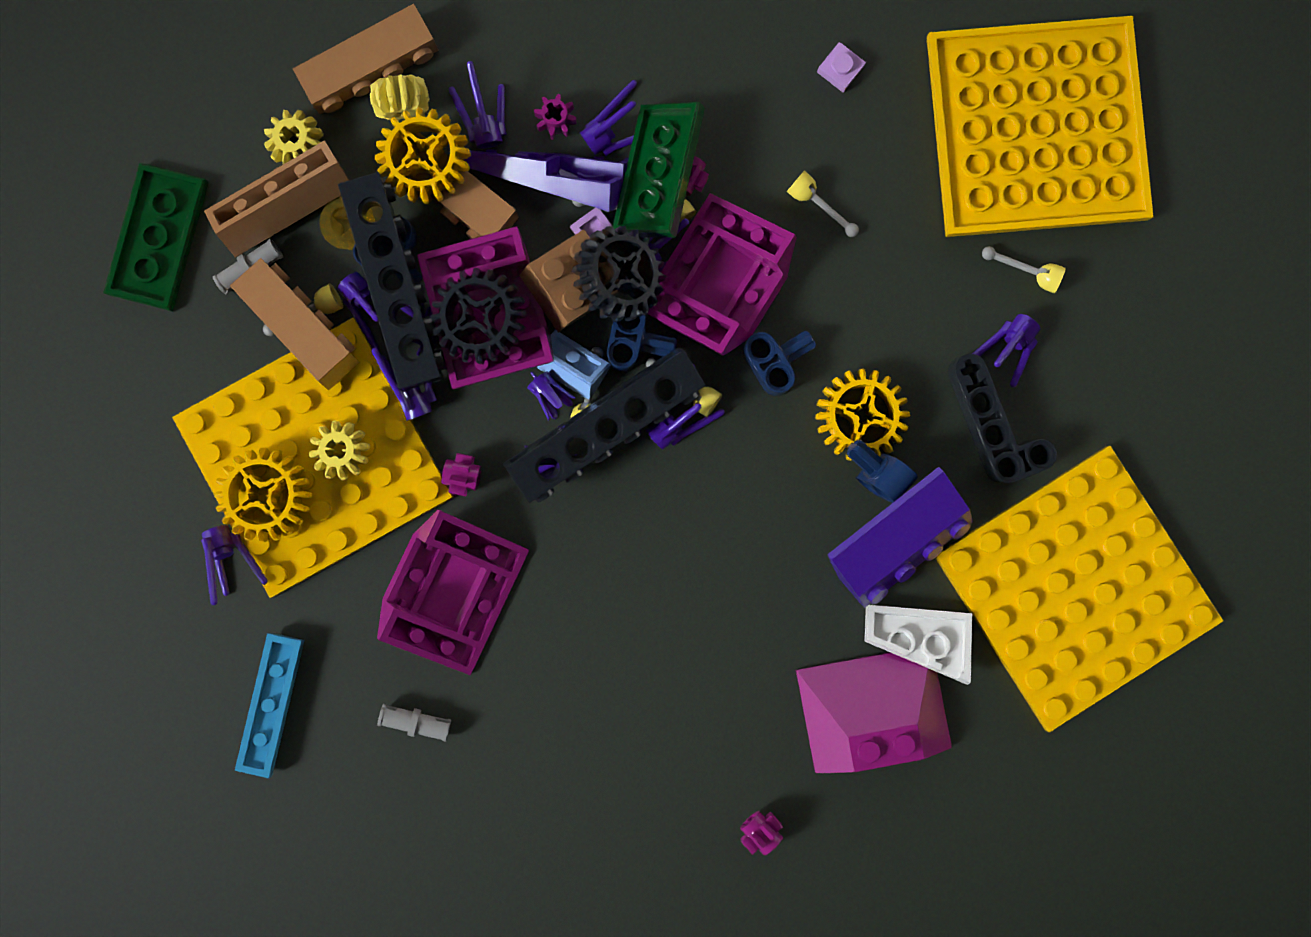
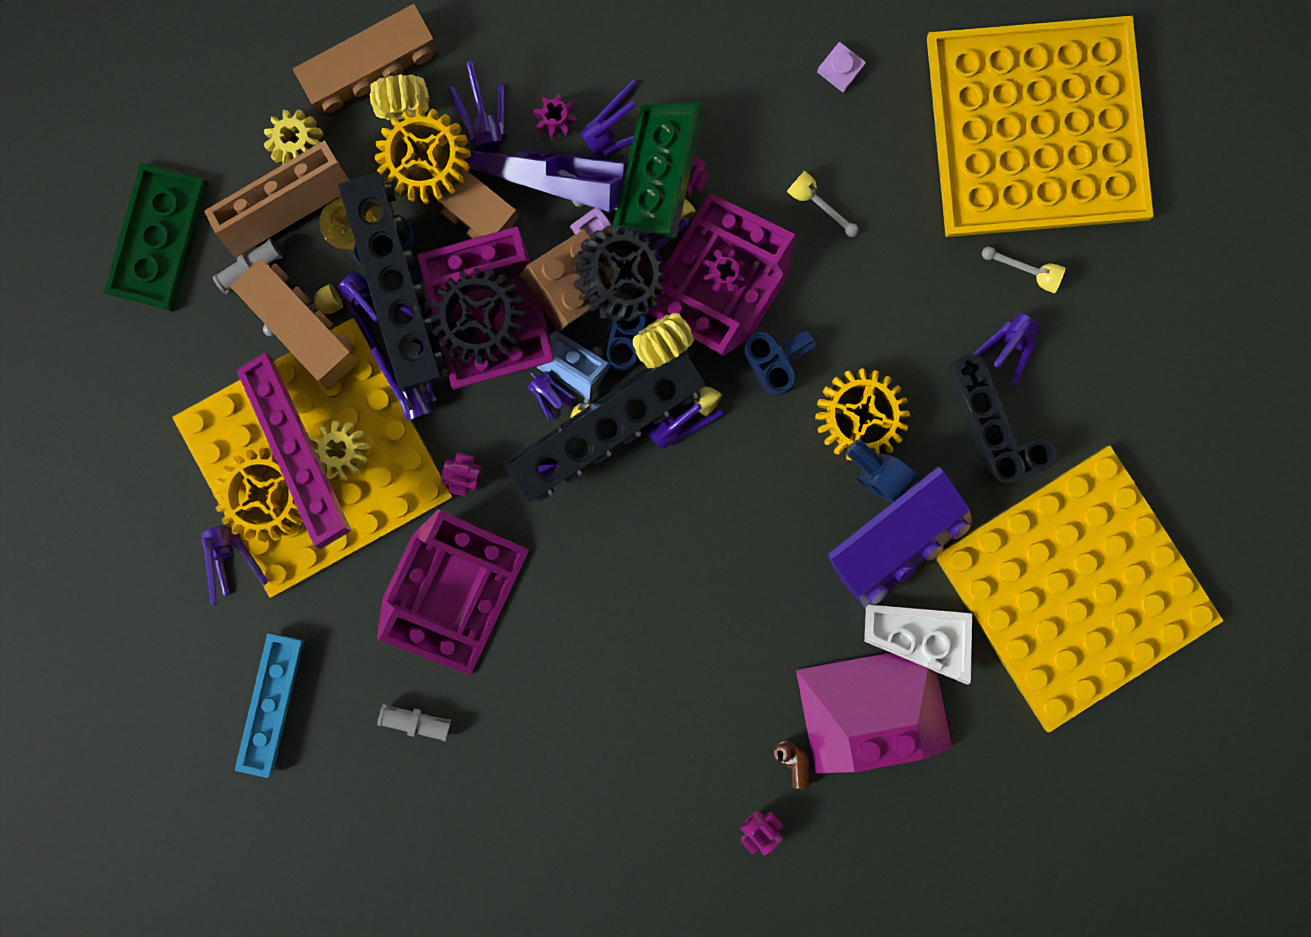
(293, 451): none -> magenta plate
(663, 340): none -> light yellow gear
(732, 266): none -> magenta gear
(796, 760): none -> reddish brown arm

